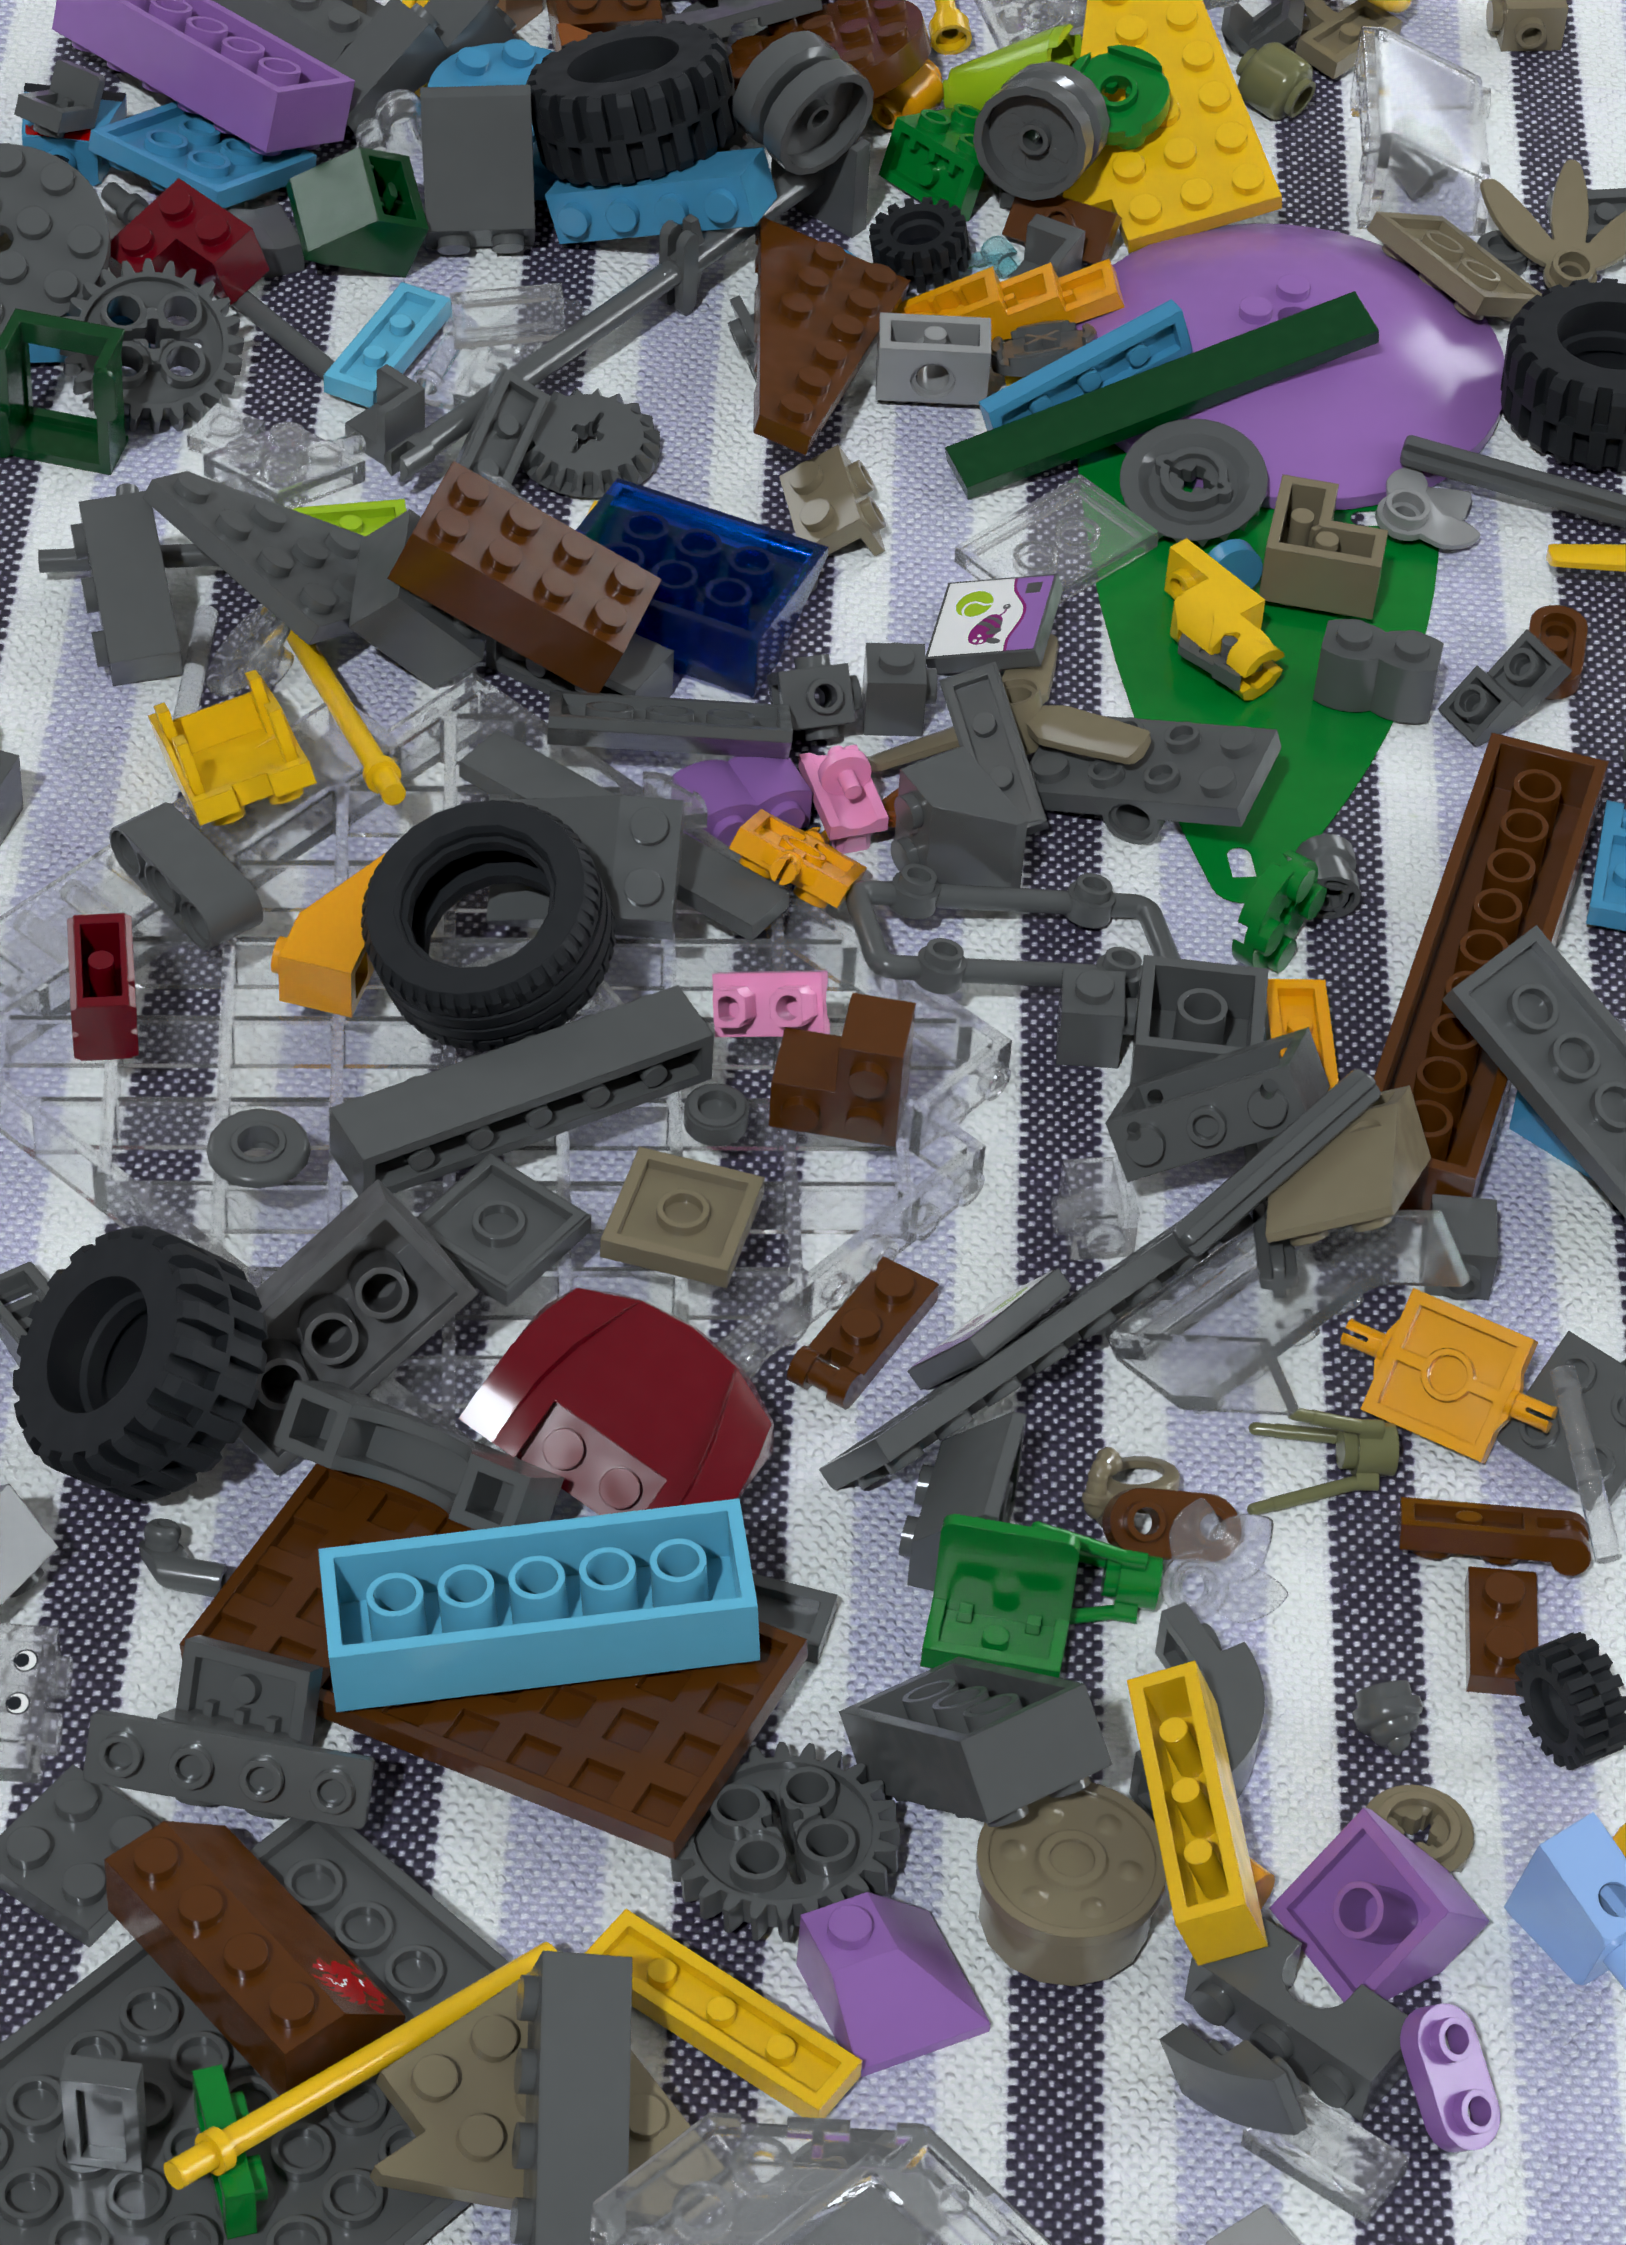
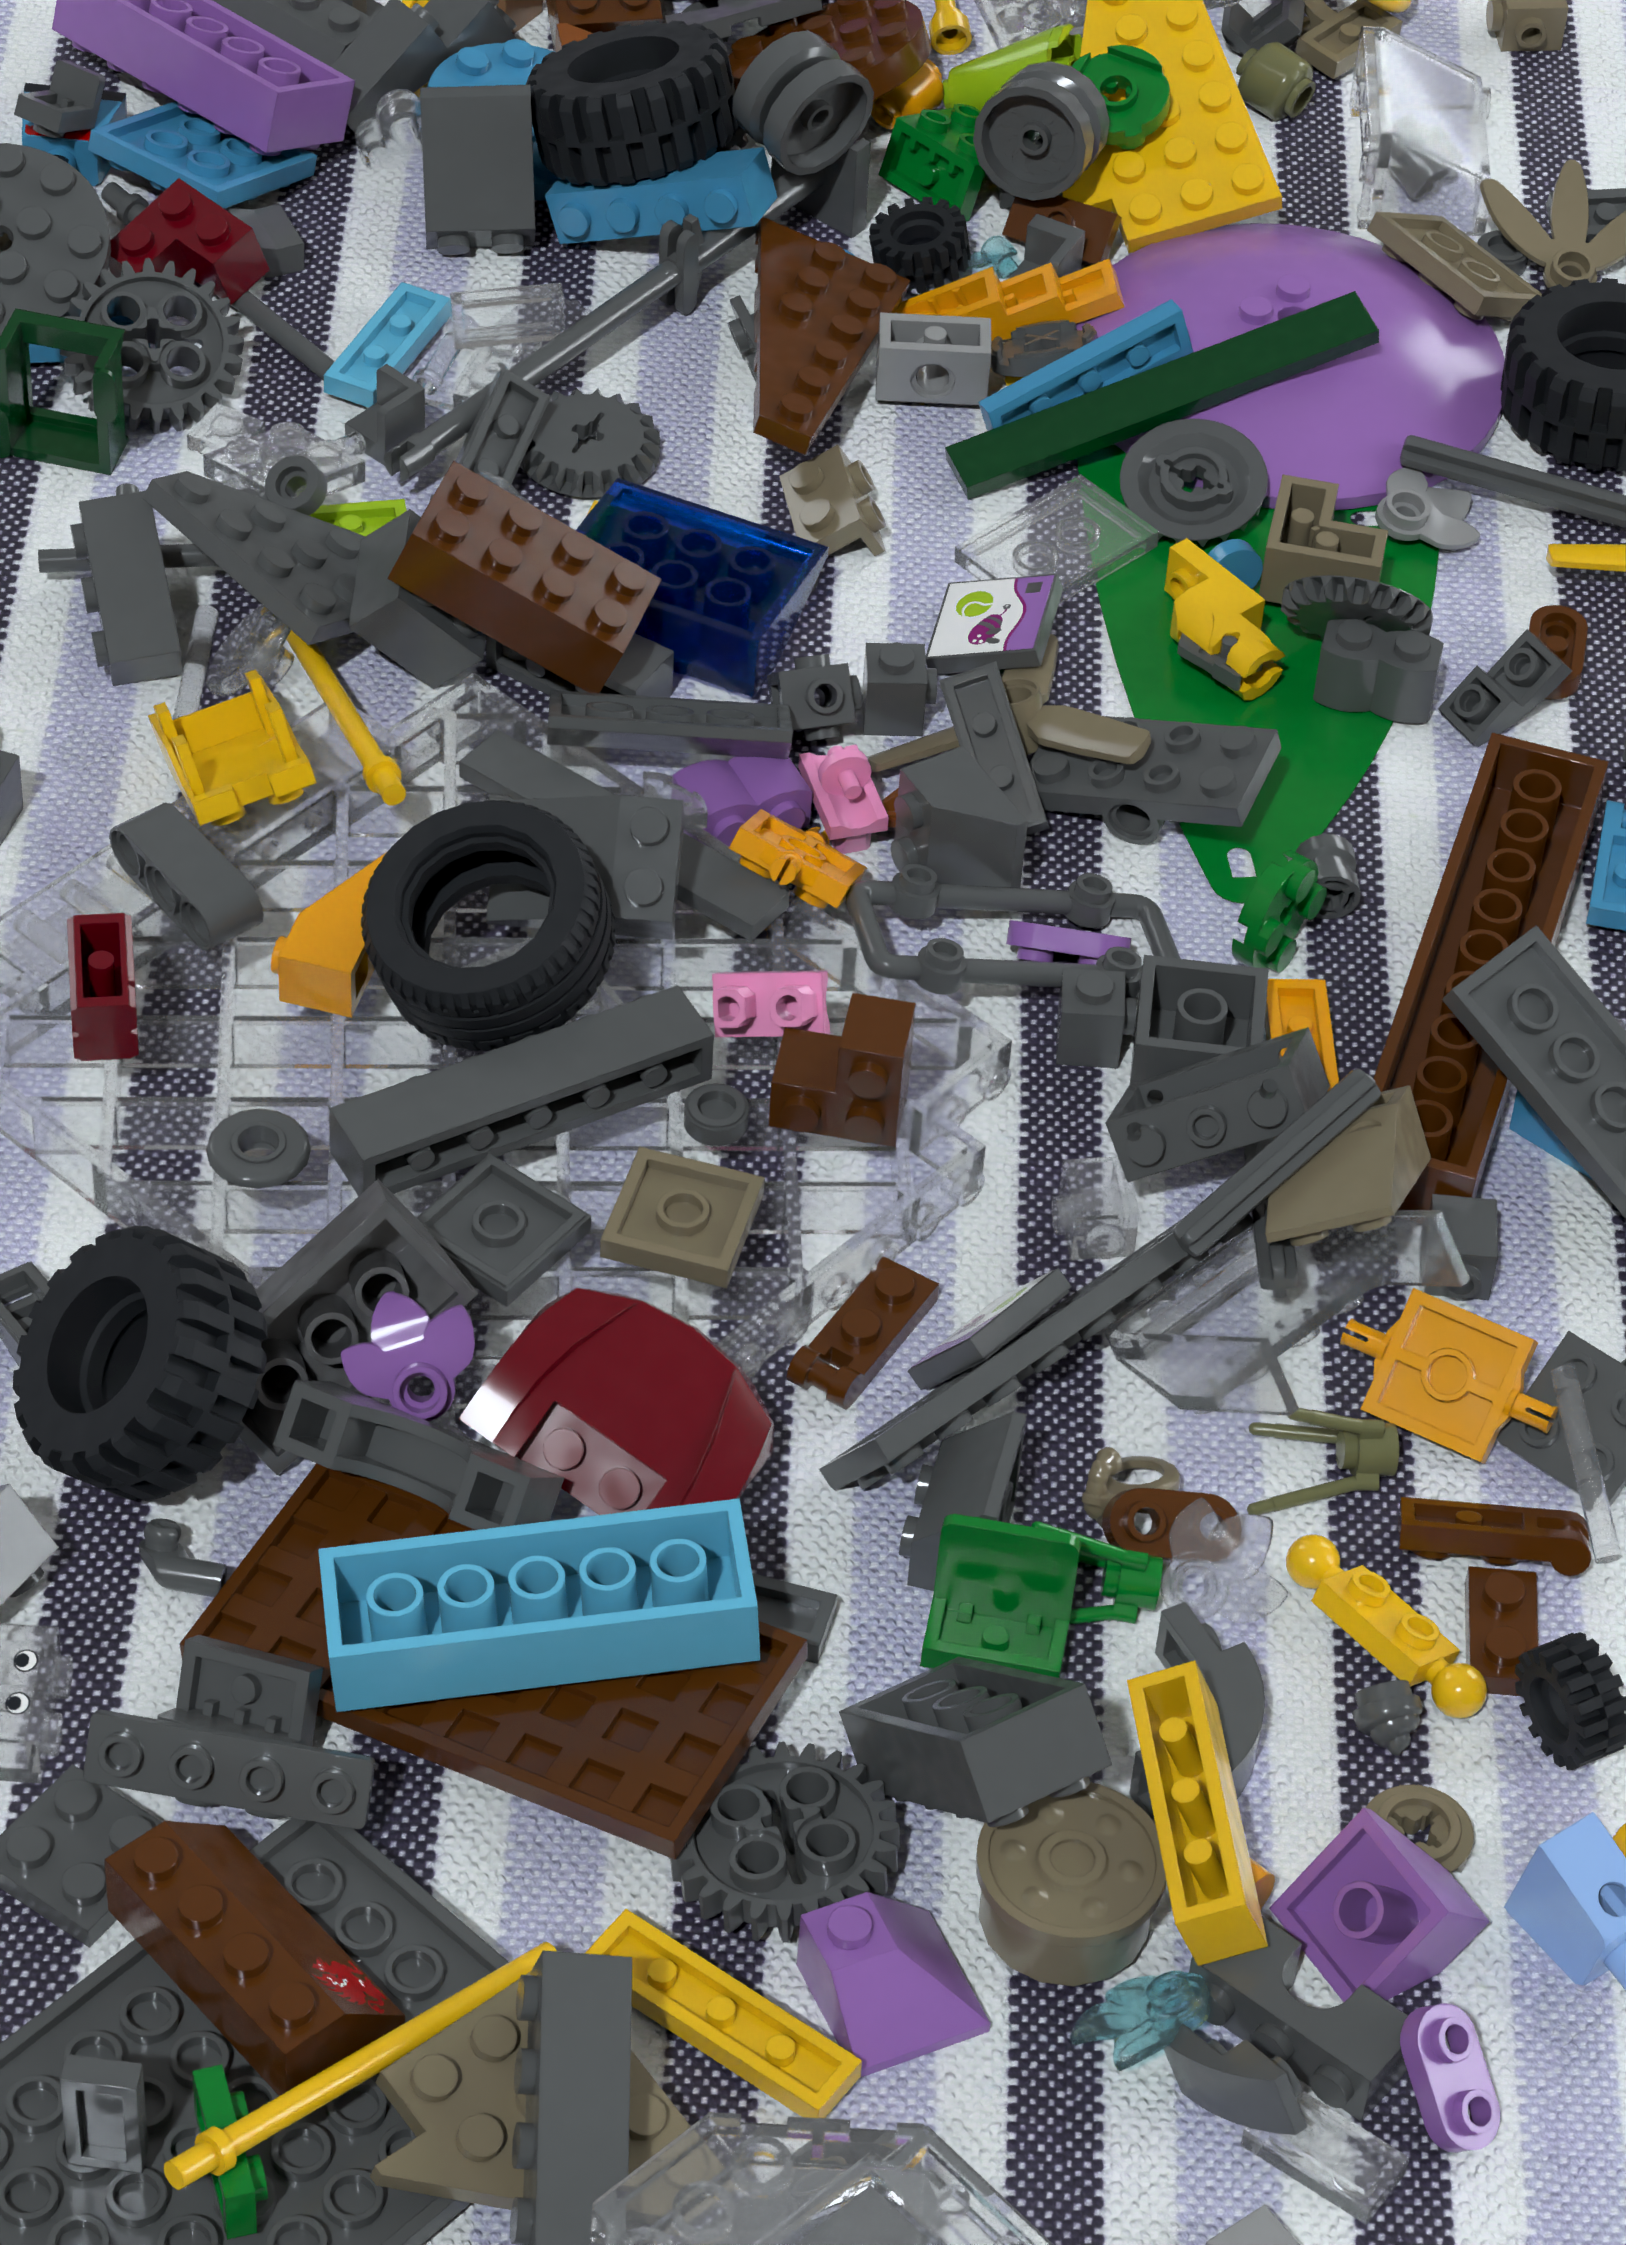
(287, 478): none -> dark grey plate
(360, 212): dark green slope -> none
(411, 1346): none -> medium lavender plate
(1040, 942): none -> medium lavender plate
(1145, 2015): none -> clear light blue plate
(1317, 599): none -> dark grey gear
(1386, 1626): none -> yellow plate

